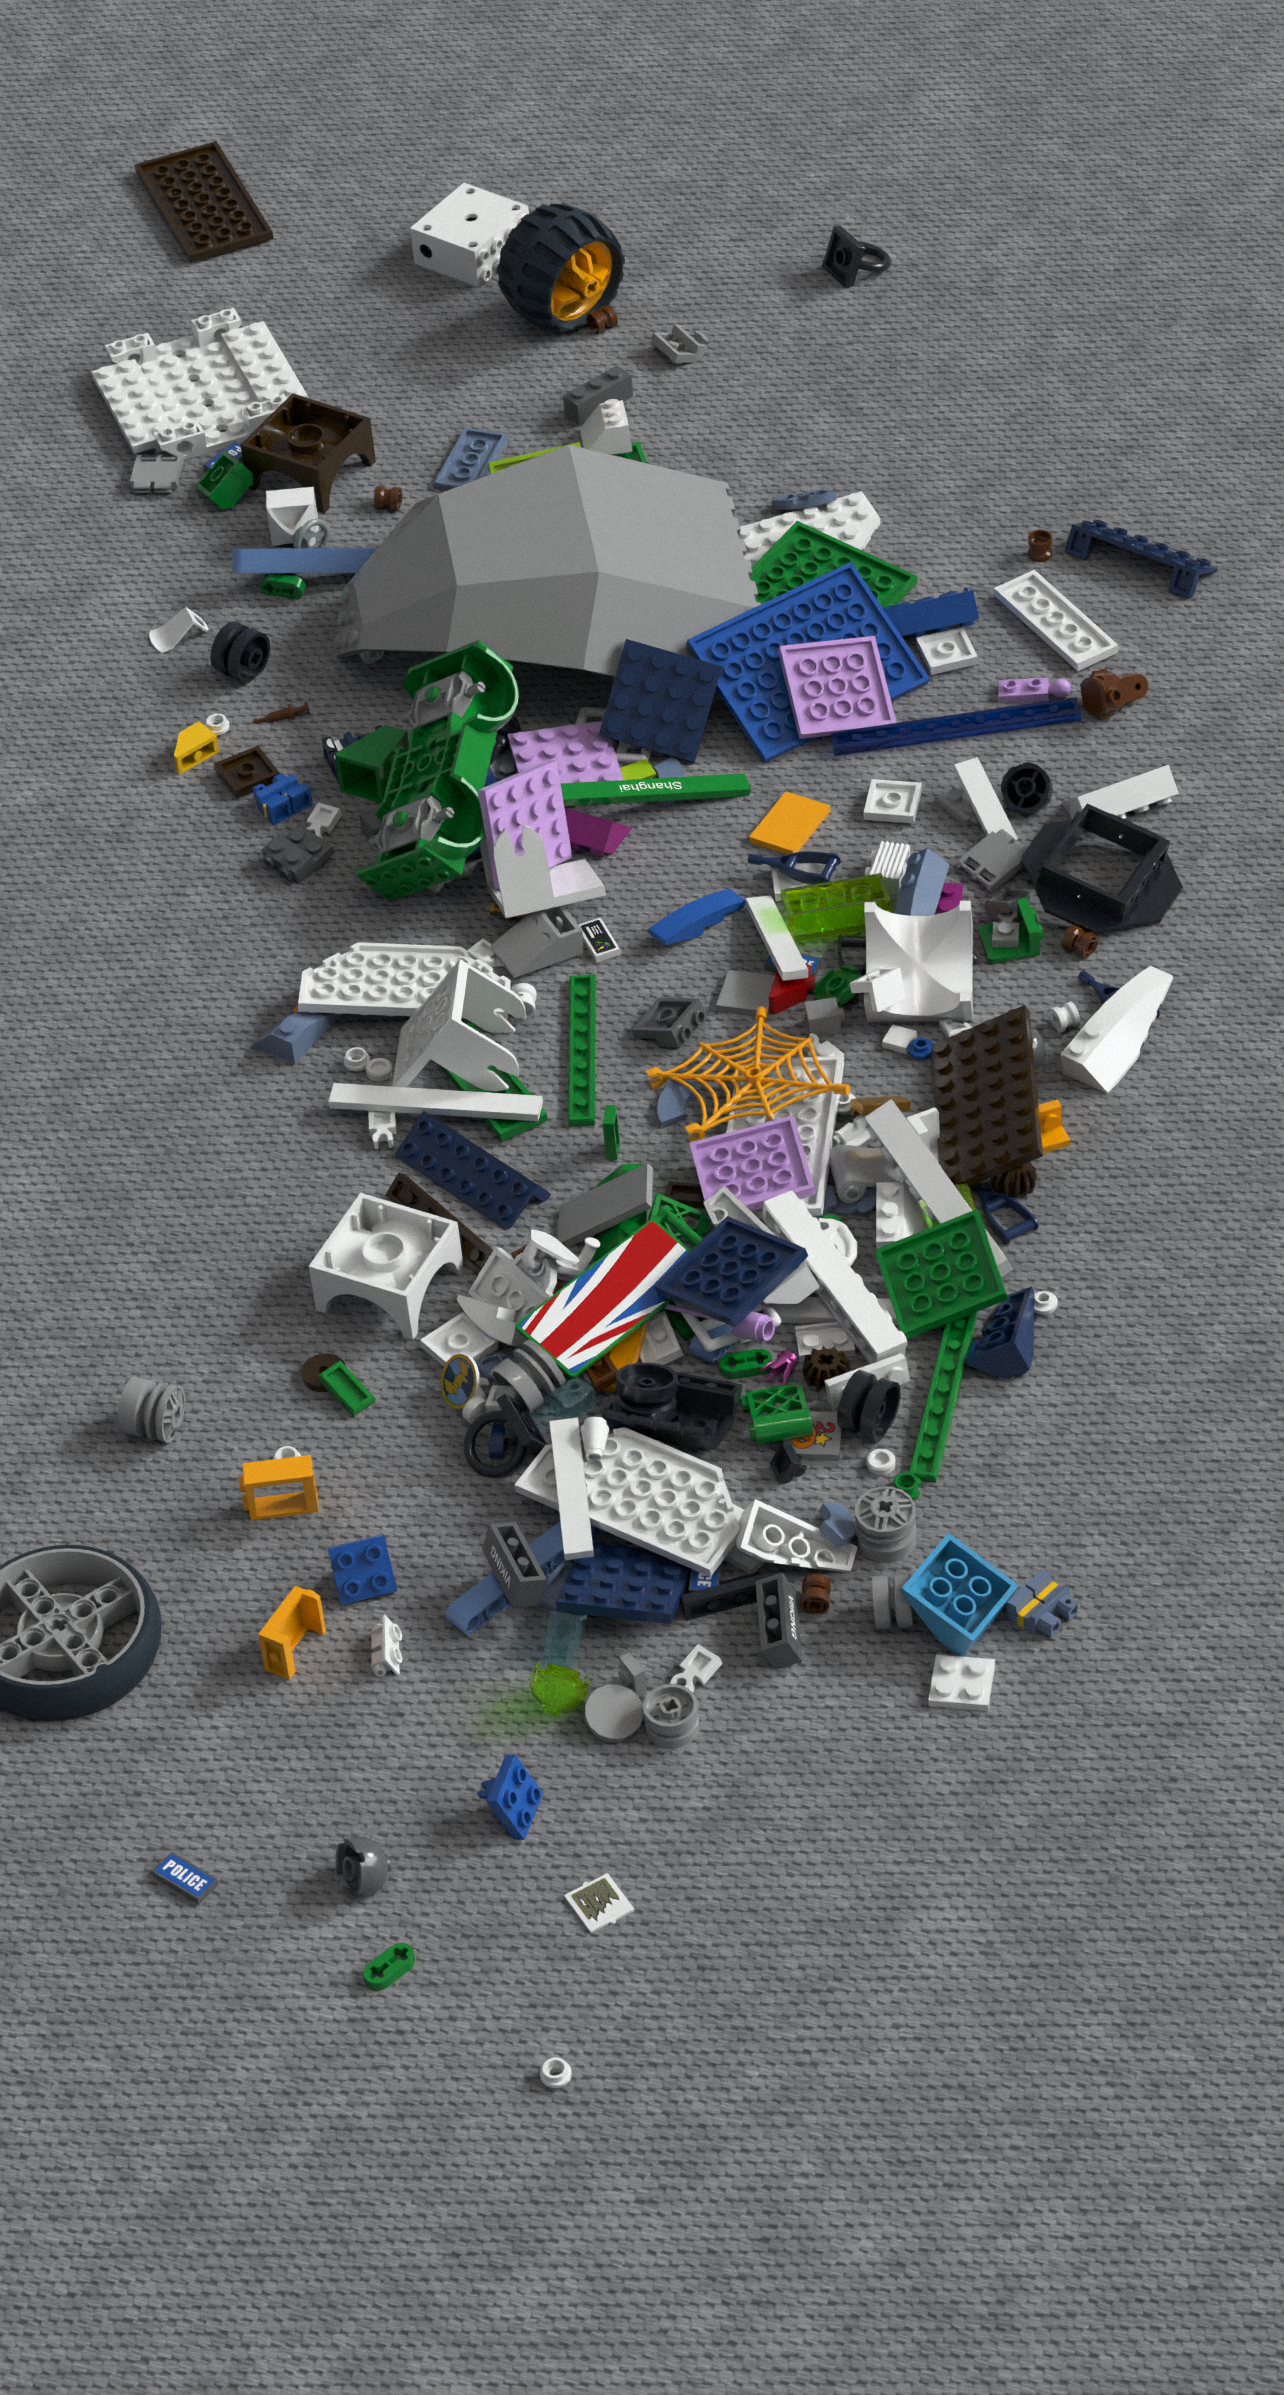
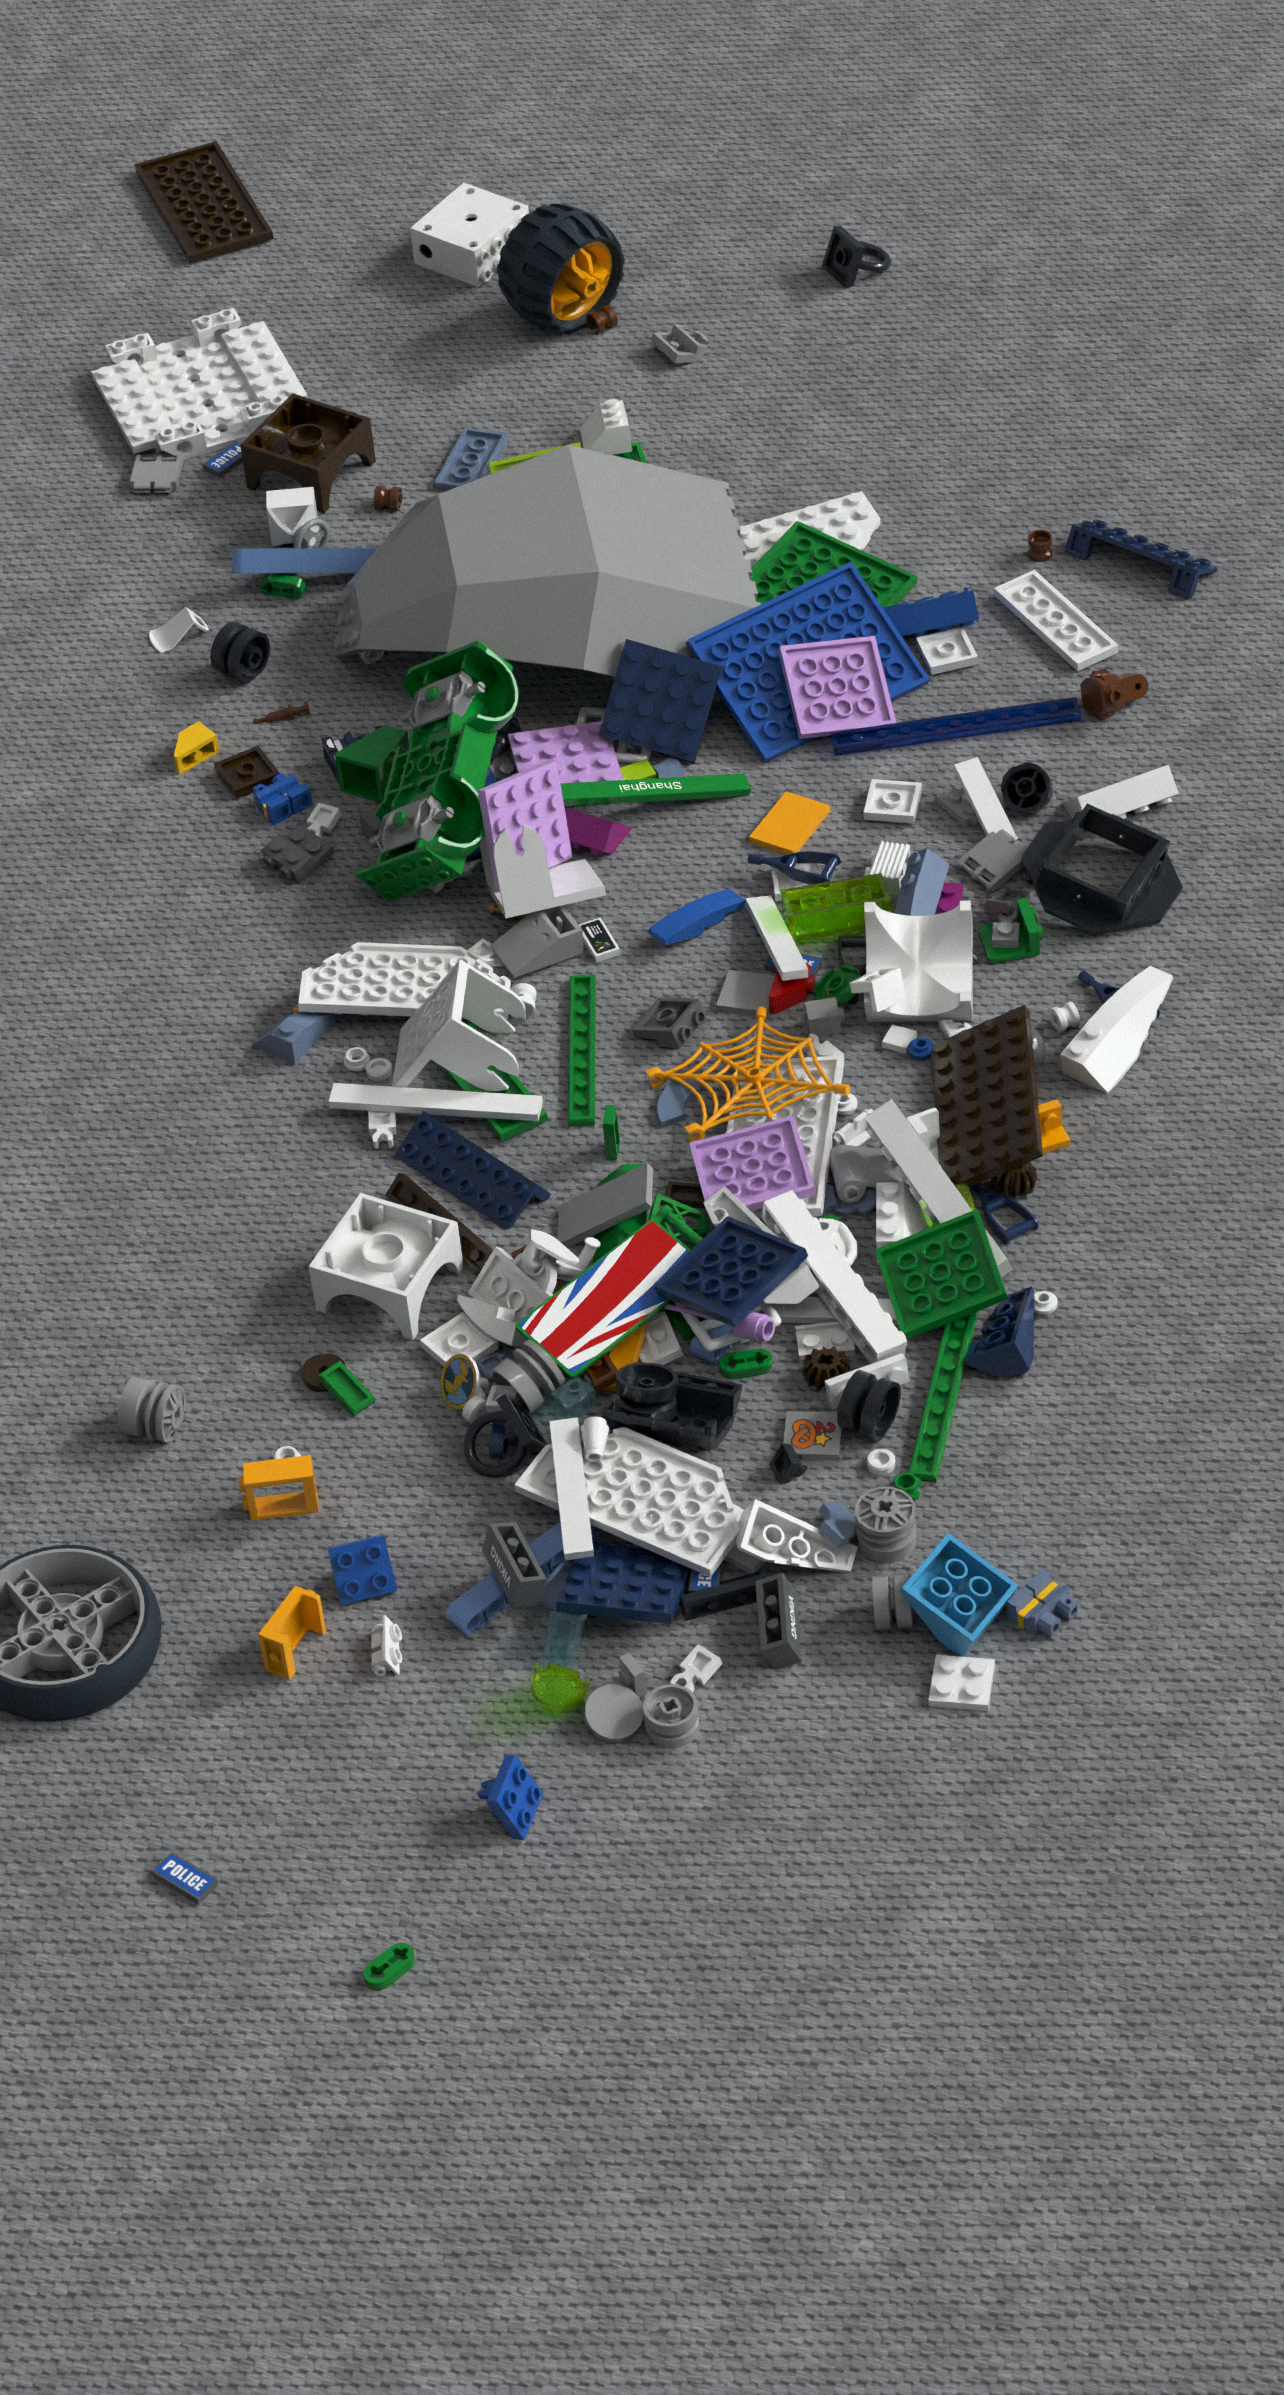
(217, 724): white plate -> none
(226, 481): green slope -> none
(362, 1861): dark grey cylinder -> none
(555, 2065): white plate -> none
(584, 399): dark grey brick -> none
(599, 1903): piece -> none
(780, 1422): green piece -> none
(785, 1362): flat silver piece -> none
(803, 500): sand blue tile -> none
(815, 1594): reddish brown wheel -> none
(867, 1105): pearl gold slope -> none
(1032, 689): lavender plate -> none
(1077, 940): reddish brown wheel -> none

